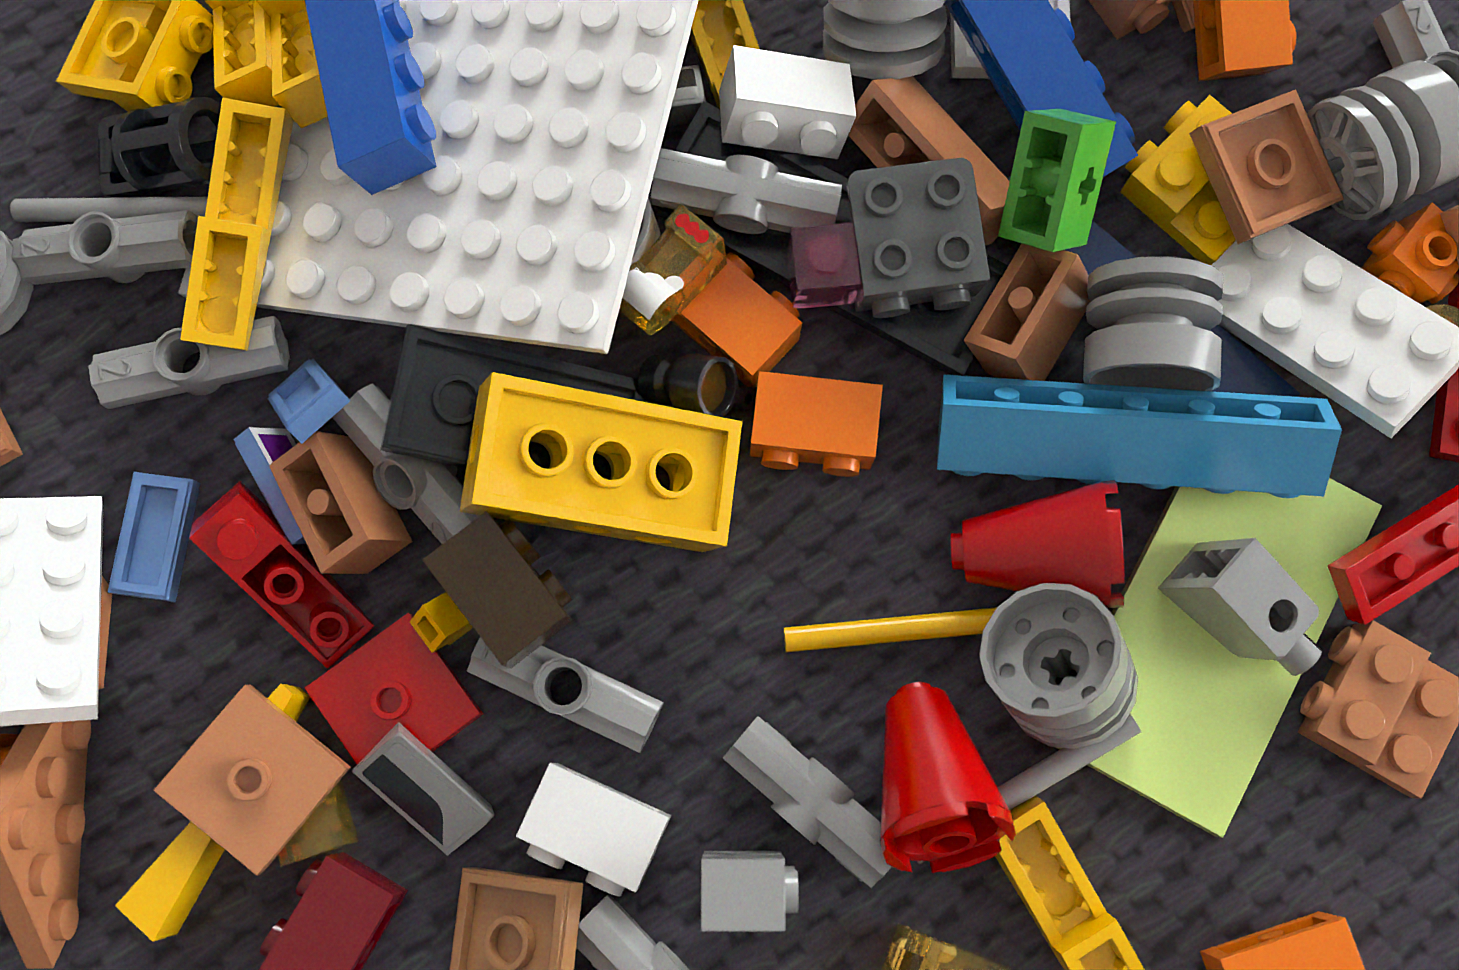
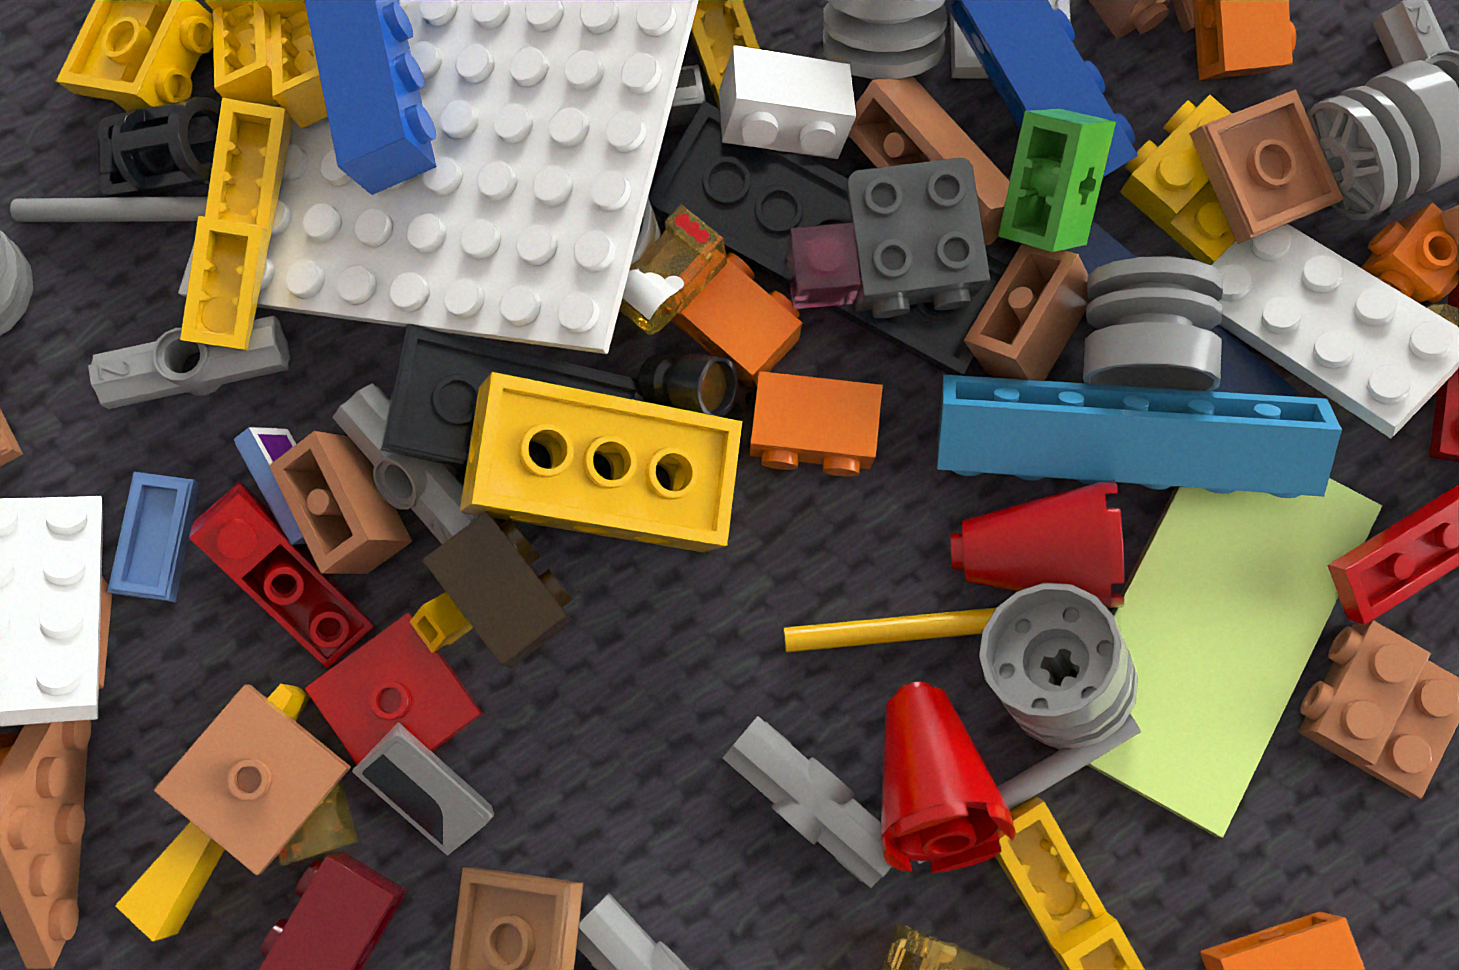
(106, 247): light grey piece -> none
(307, 400): medium blue tile -> none
(592, 828): white brick -> none
(602, 706): light grey piece -> none
(743, 192): light grey piece -> none
(746, 891): light grey brick -> none
(1246, 602): light grey torso -> none

